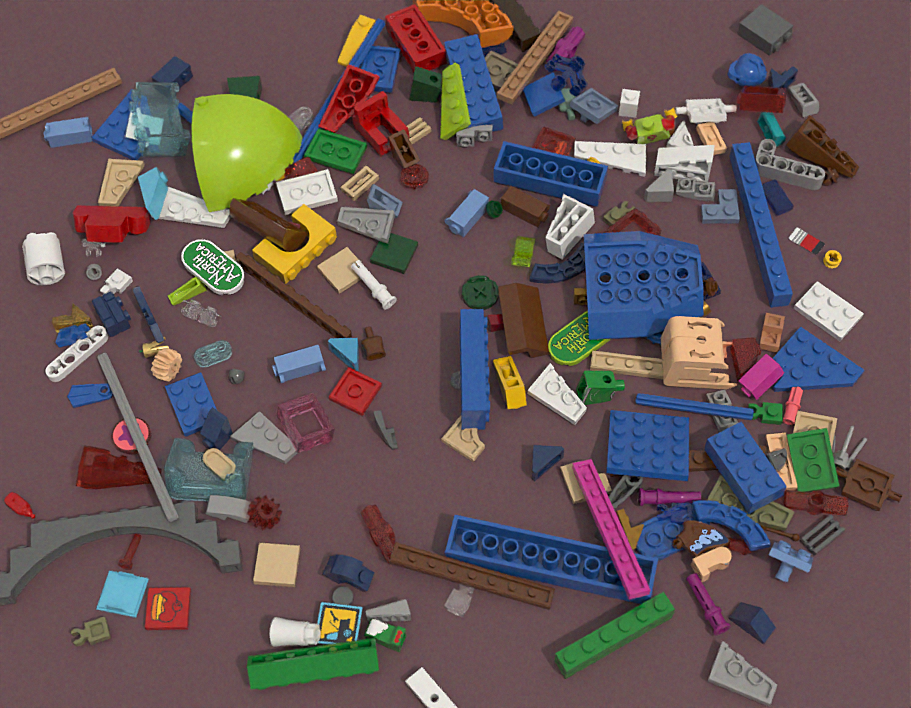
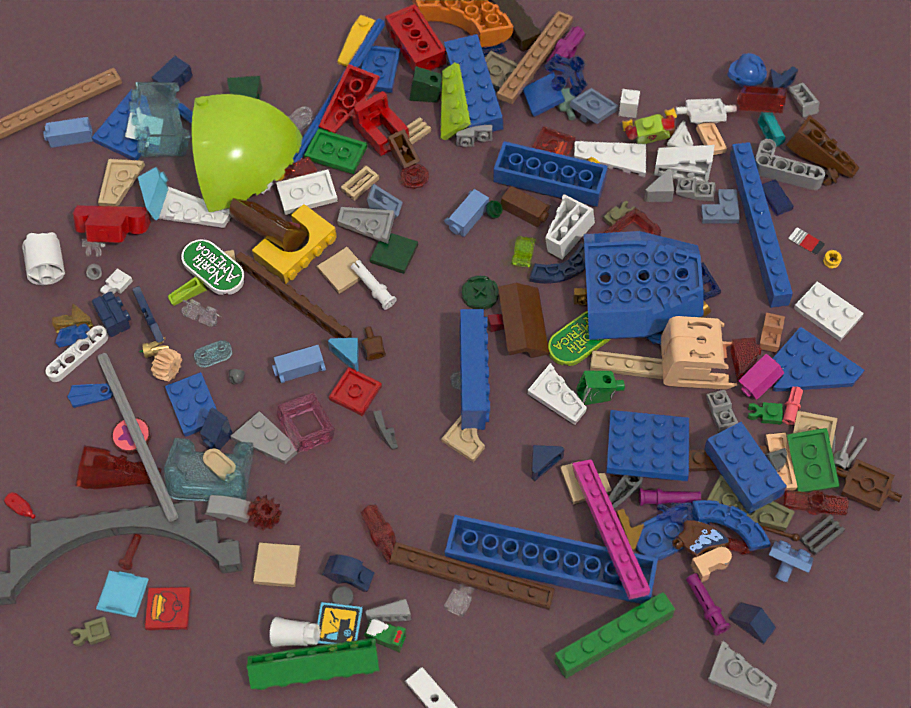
(510, 382): yellow slope -> none
(694, 406): blue axle -> none
(710, 287): reddish brown plate -> none
(765, 30): dark grey brick -> none

